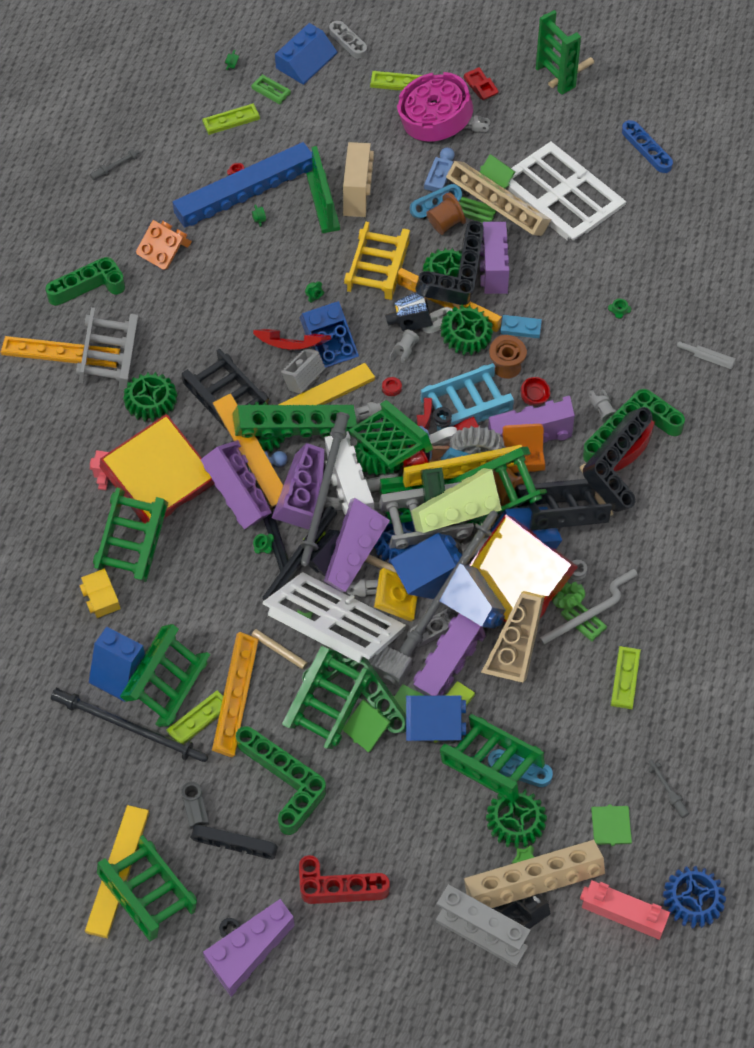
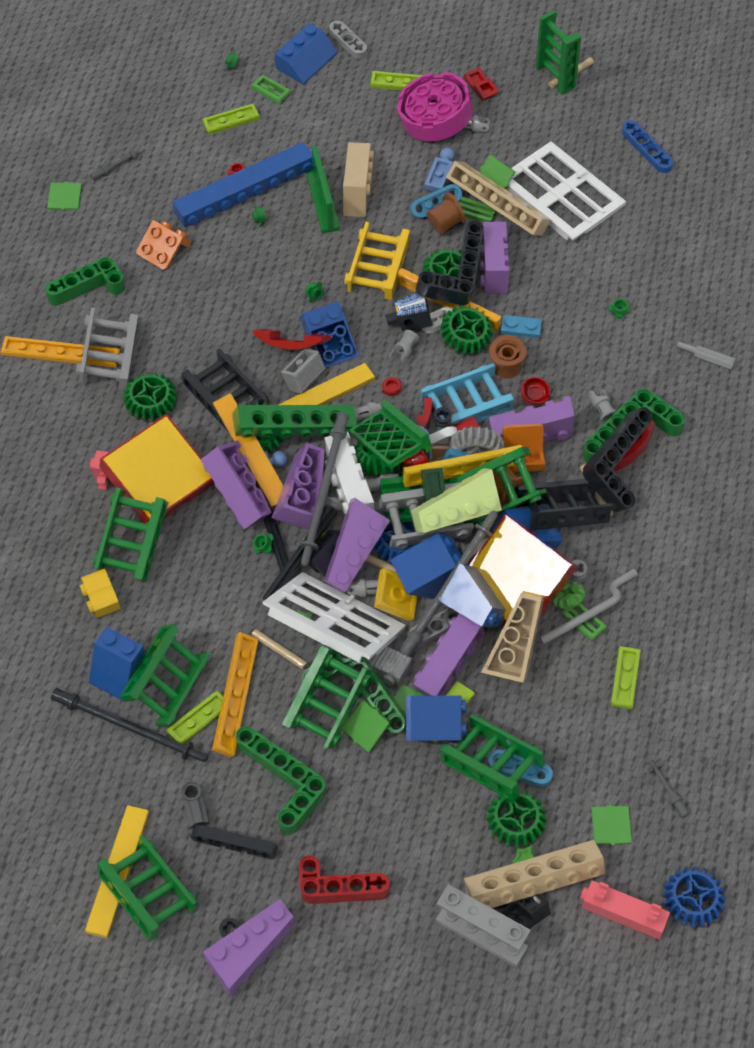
(64, 196): none -> bright green piece

